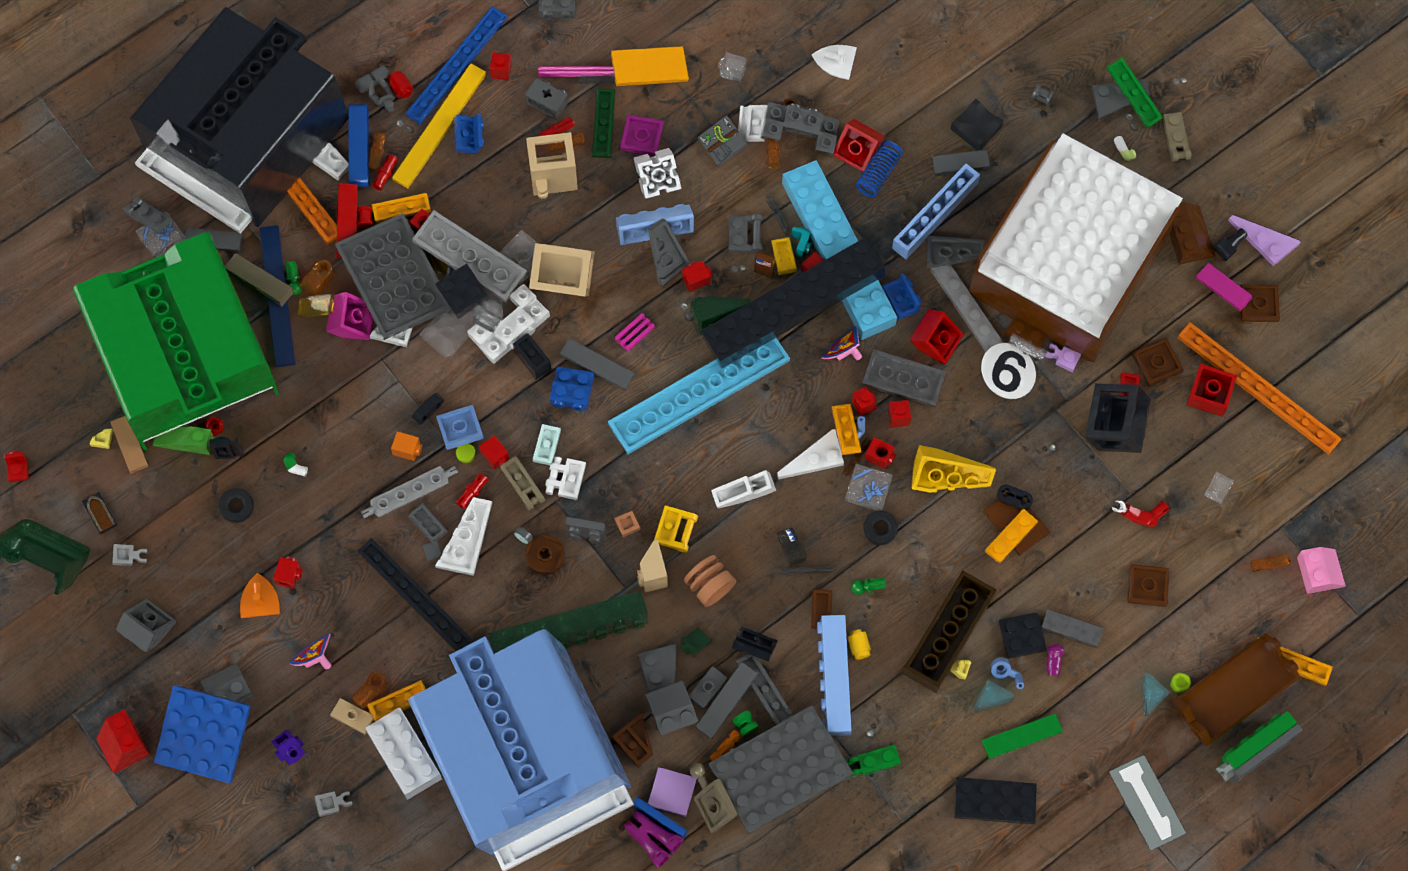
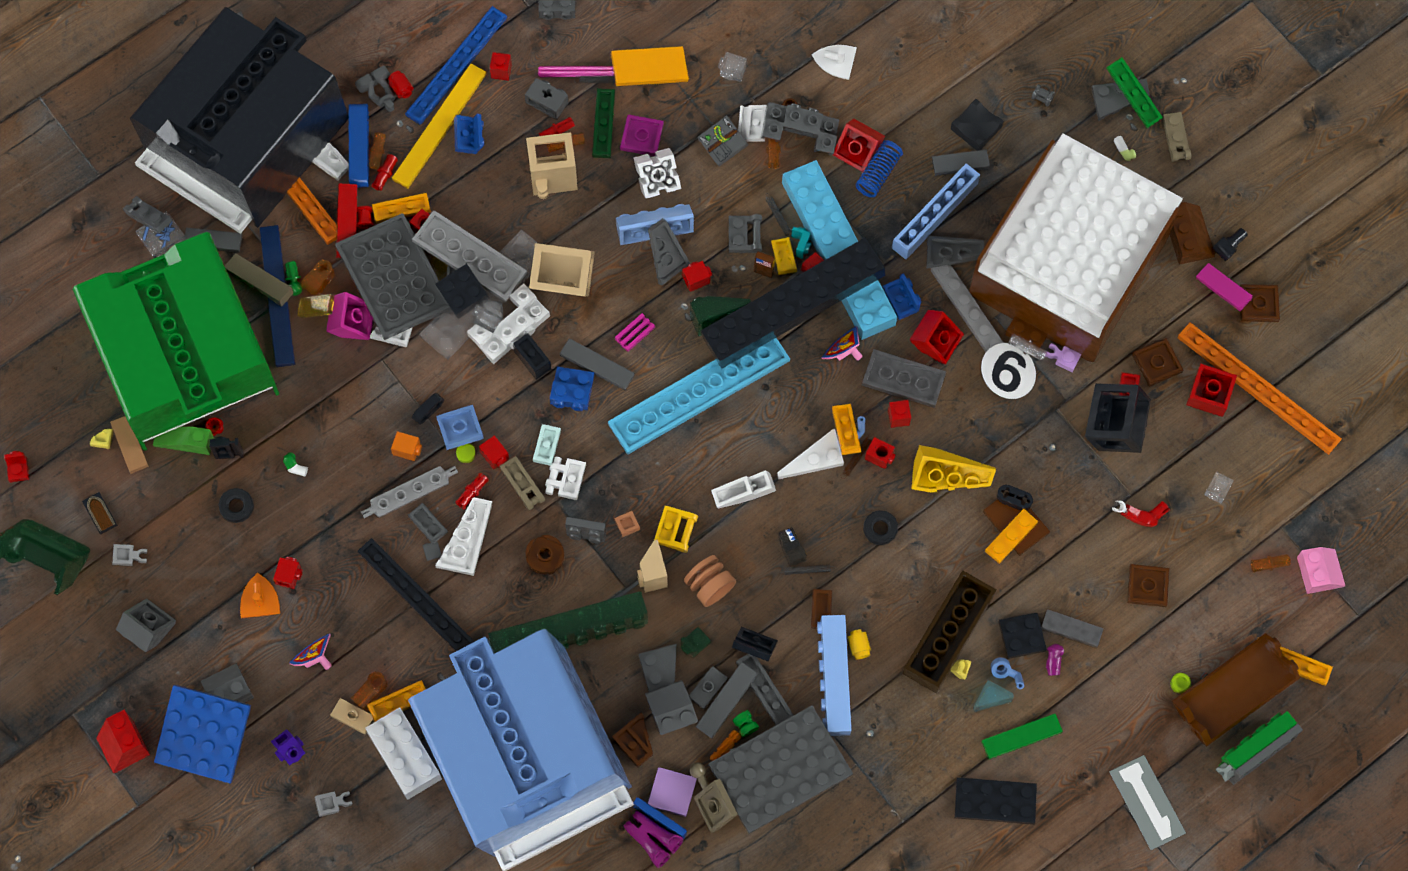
(523, 535): dark grey tile -> none
(859, 587): green axle -> none
(864, 401): red brick -> none
(868, 487): clear tile -> none
(875, 761): green hinge -> none
(1153, 693): clear light blue slope -> none
(1269, 243): lavender wing -> none

